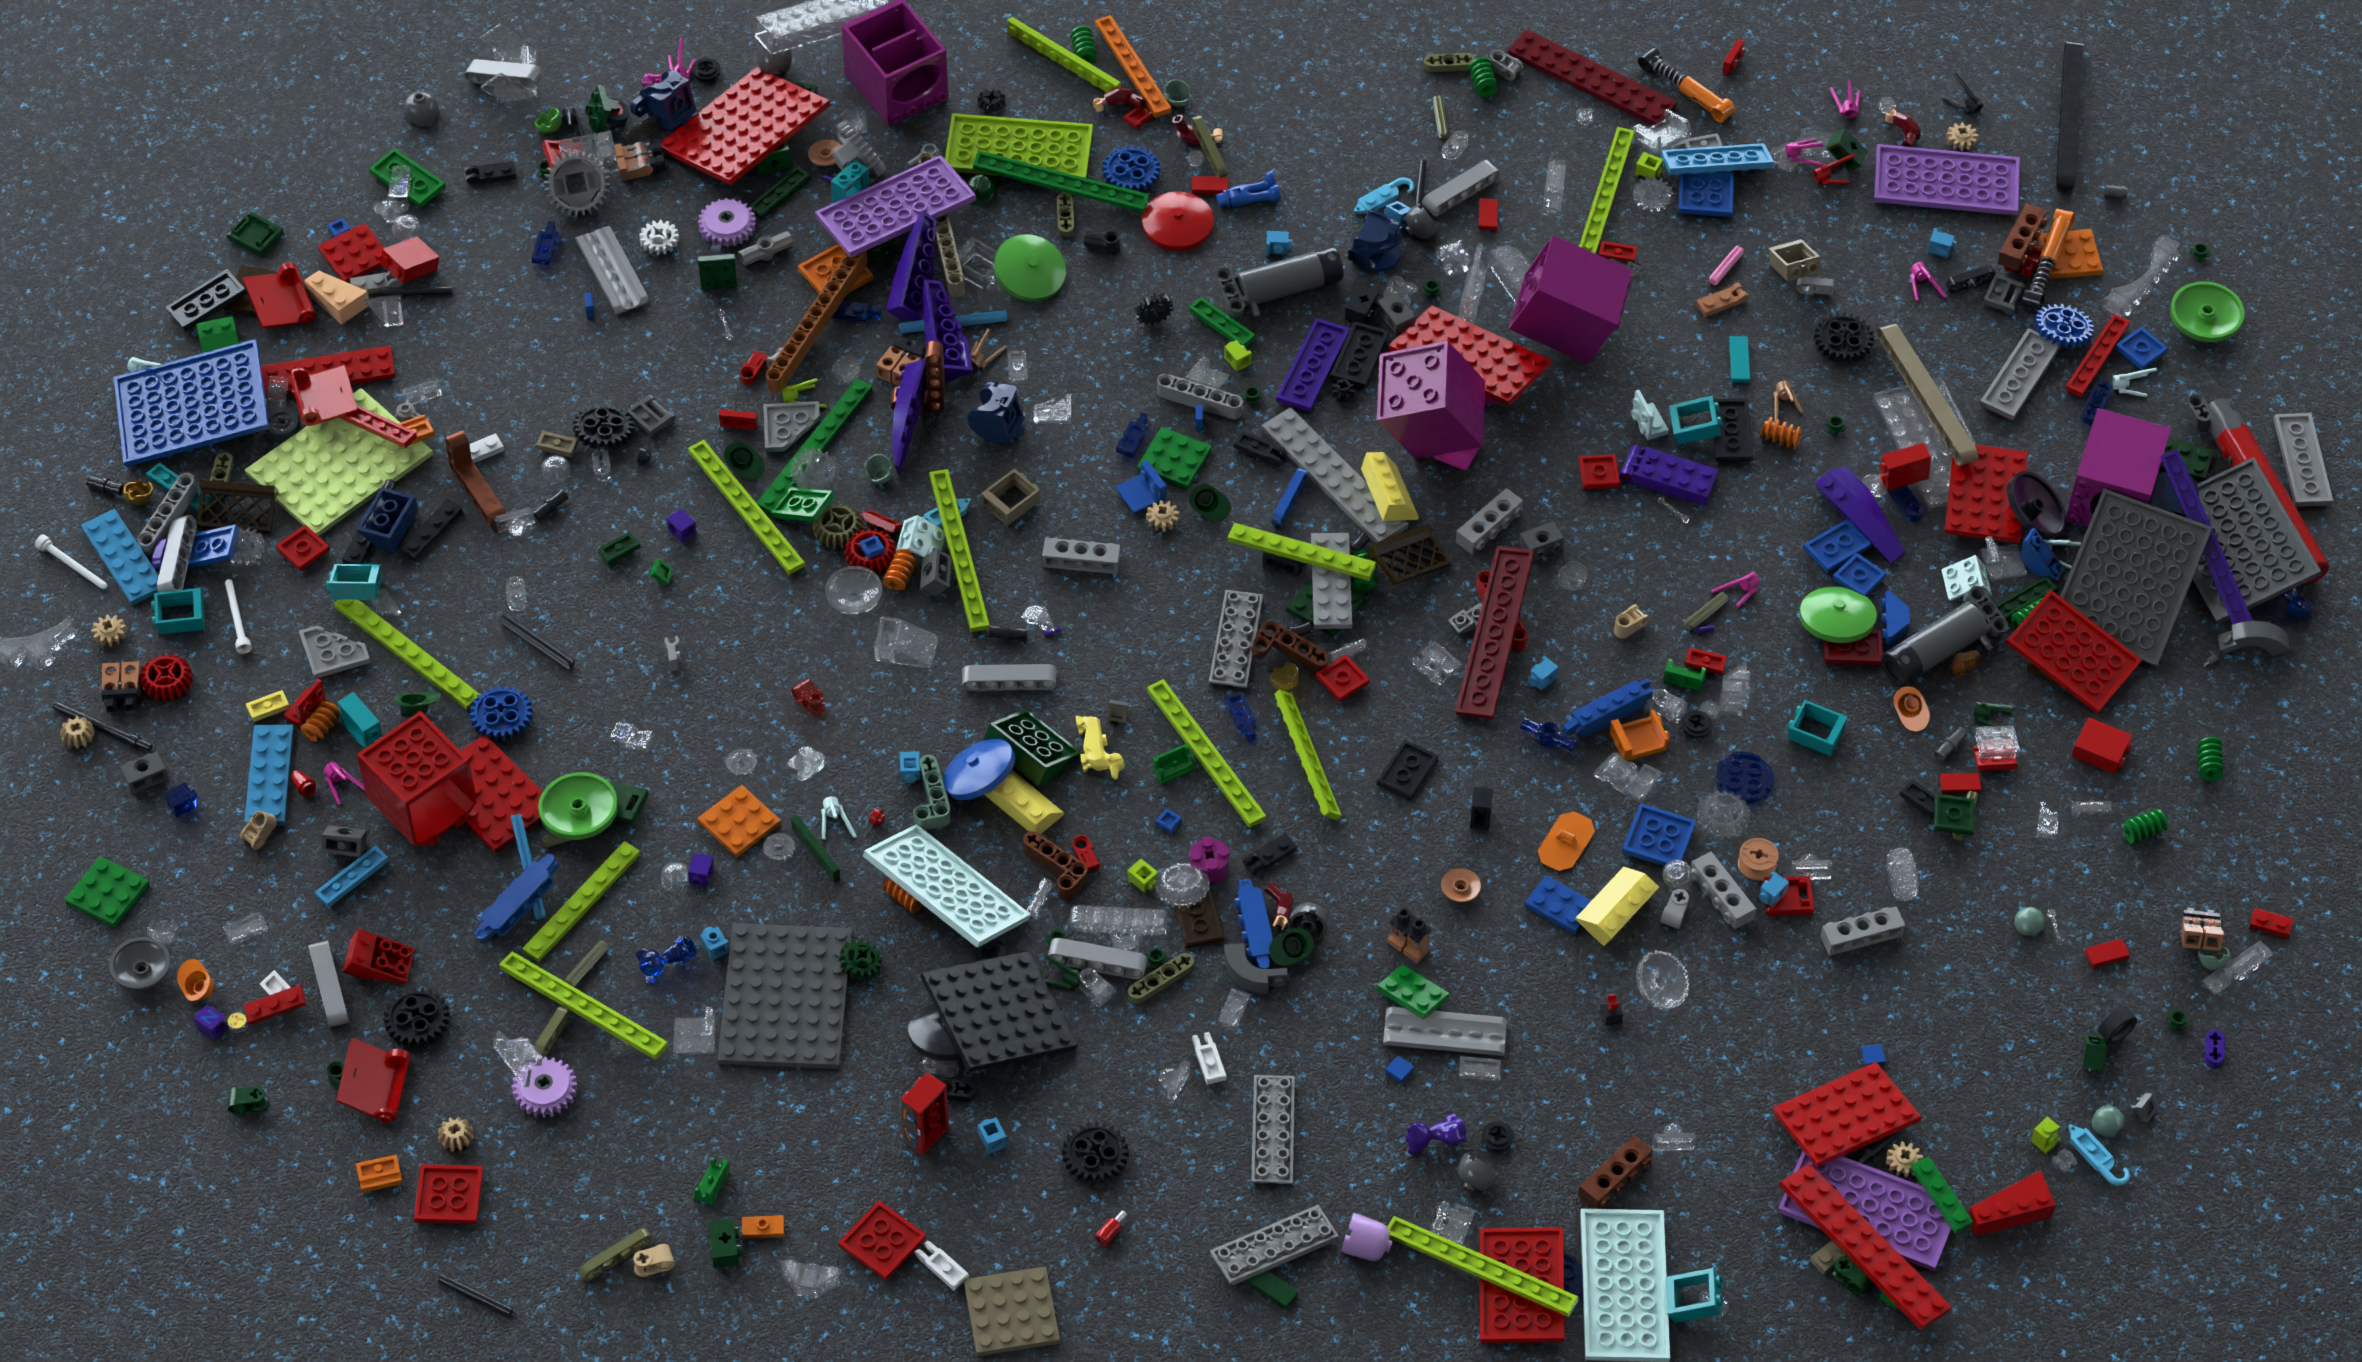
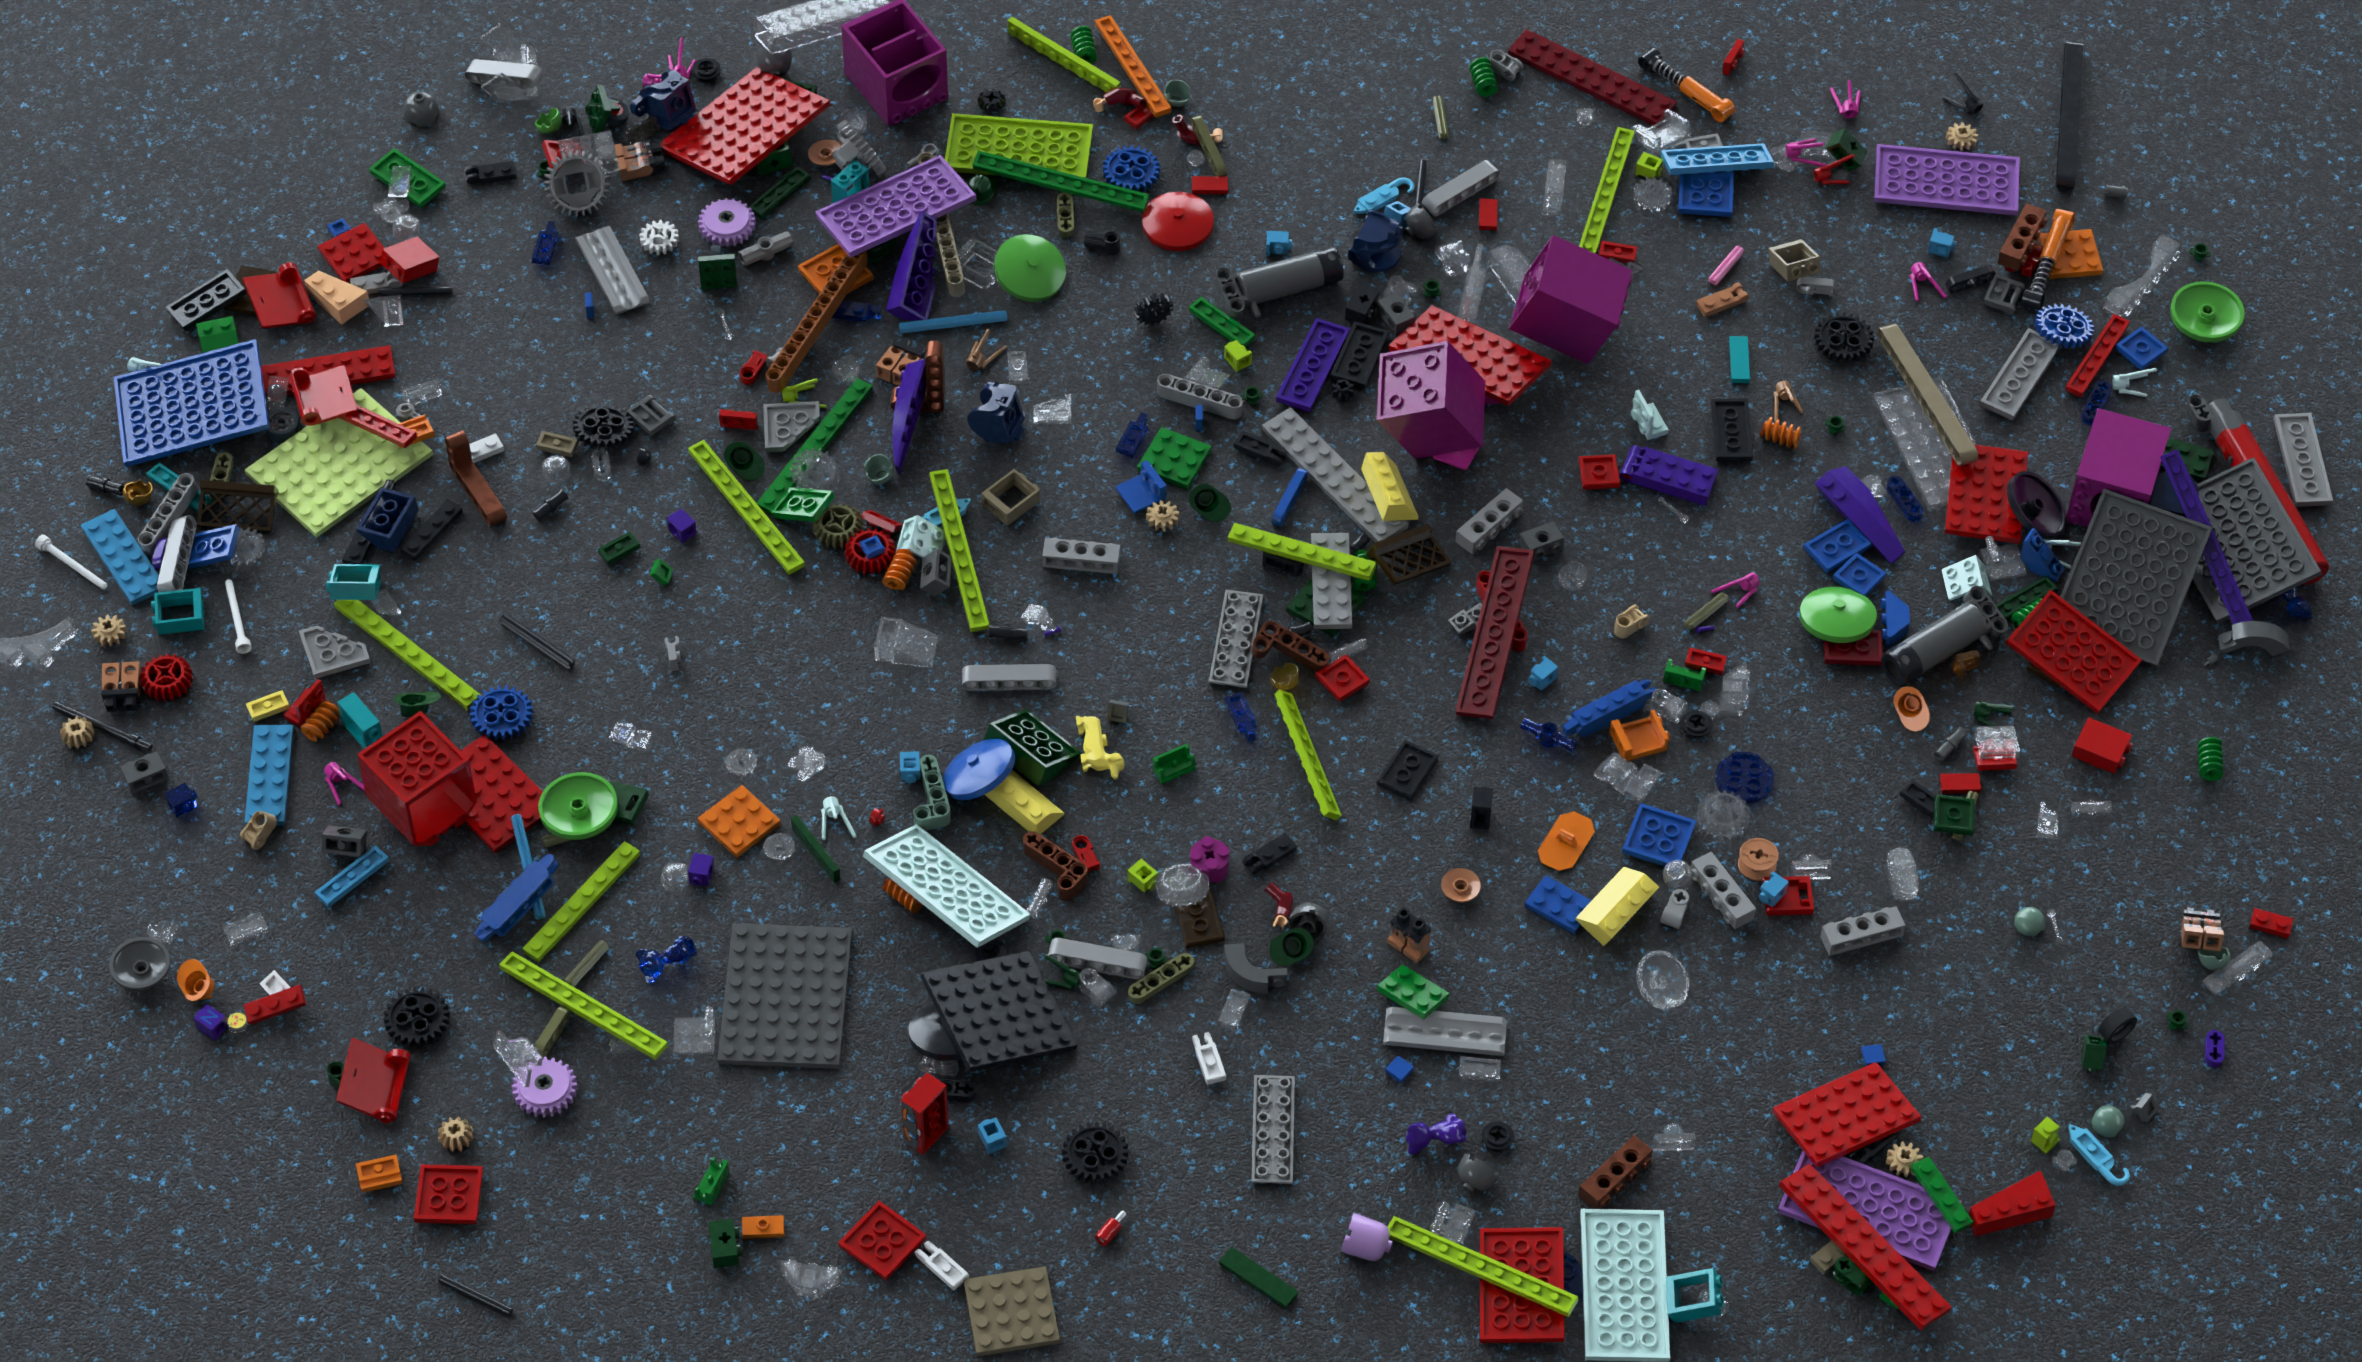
(107, 891): green plate -> none
(245, 1099): dark green piece -> none
(253, 234): dark green container -> none
(302, 548): red plate -> none
(303, 783): red cone -> none
(328, 984): light grey beam -> none
(377, 958): red slope -> none
(514, 592): clear plate -> none
(515, 522): clear tile -> none
(615, 1254): olive beam -> none
(654, 1259): tan piece -> none
(714, 942): dark azure brick -> none
(809, 696): clear red piece -> none
(850, 583): clear dish -> none
(860, 959): dark green gear -> none
(943, 327): dark purple wedge -> none
(1118, 920): clear beam -> none
(1168, 821): blue tile -> none
(1174, 1080): clear tile -> none
(1206, 753): lime plate -> none
(1247, 193): blue piece -> none
(1255, 924): blue hinge -> none
(1274, 1245): light grey plate -> none
(1442, 661): clear plate -> none
(1443, 67): olive beam -> none
(1458, 142): clear plate -> none
(1611, 1012): black piece -> none
(1700, 431): teal window -> none
(1821, 715): teal window -> none
(1886, 105): clear plate -> none
(1905, 466): red brick -> none
(1907, 124): dark red arm -> none
(2107, 953): red tile -> none
(2143, 824): green piece -> none

